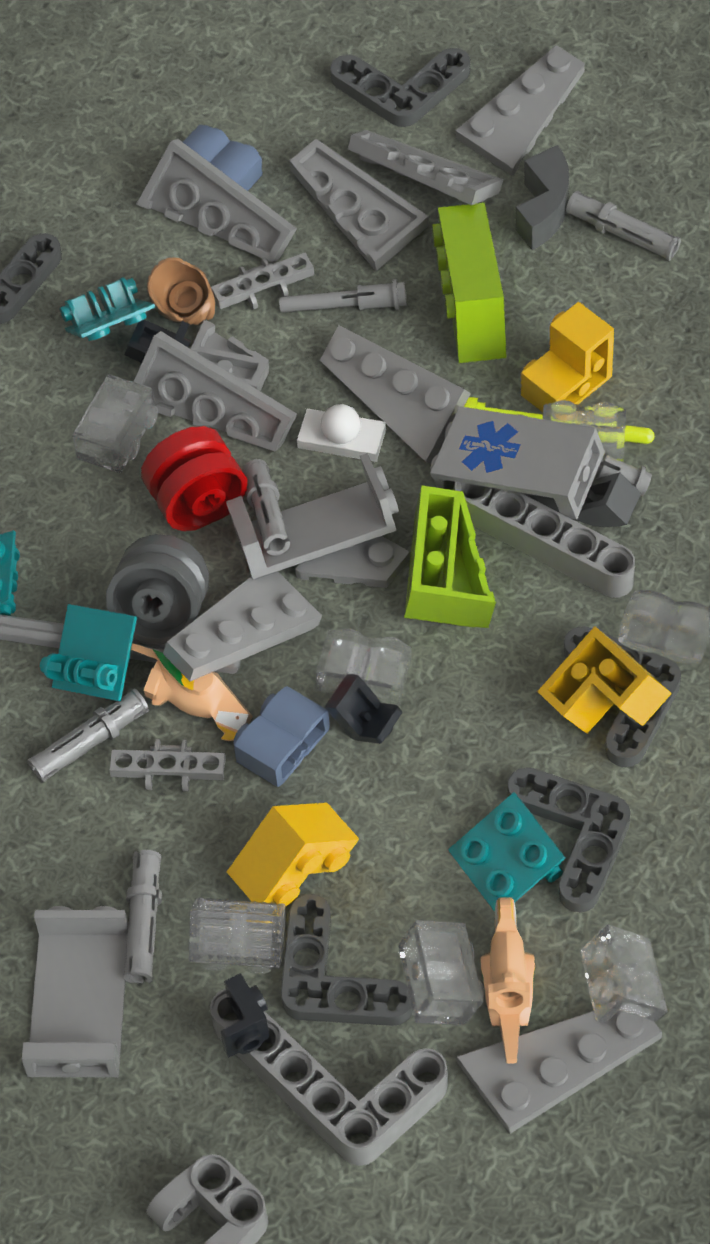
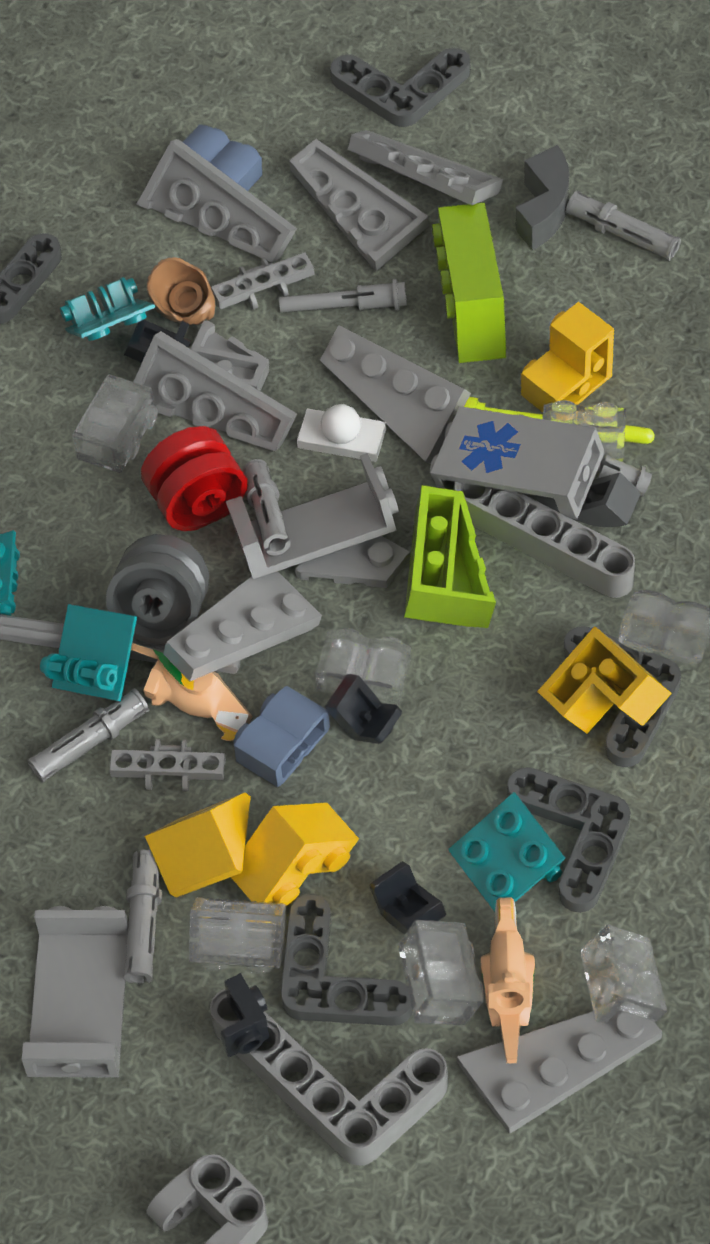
(202, 846): none -> yellow slope
(404, 900): none -> black bracket
(516, 116): light grey wing -> none

